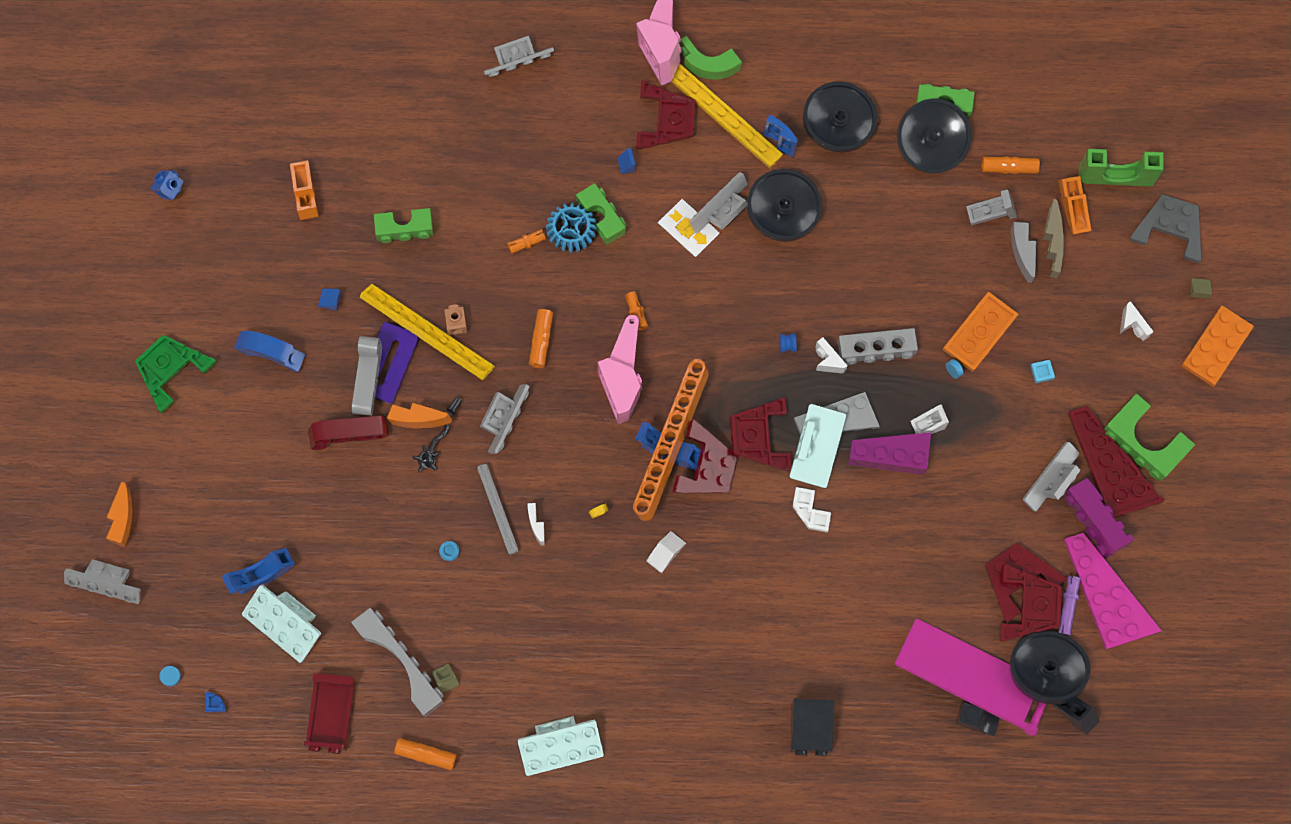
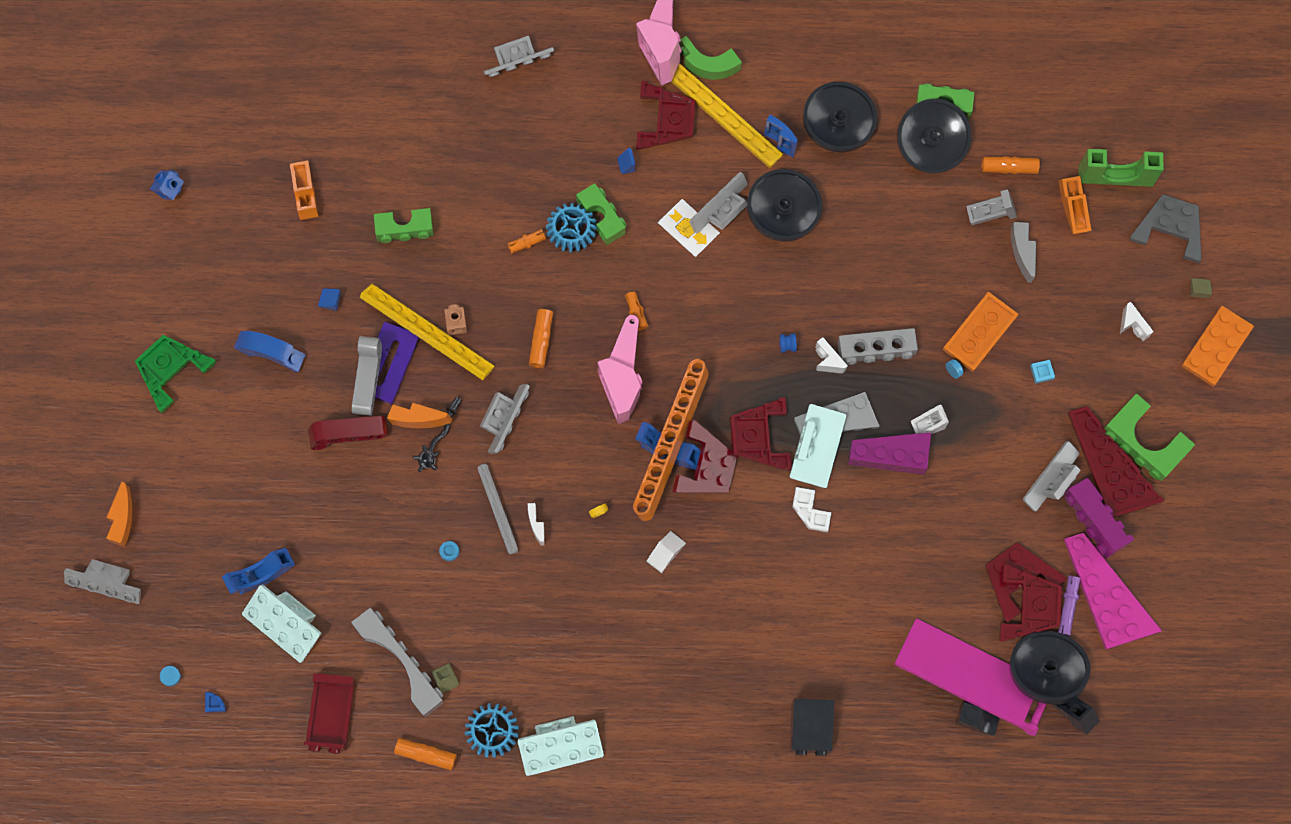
(482, 728): none -> dark azure gear
(1054, 233): dark tan slope -> none

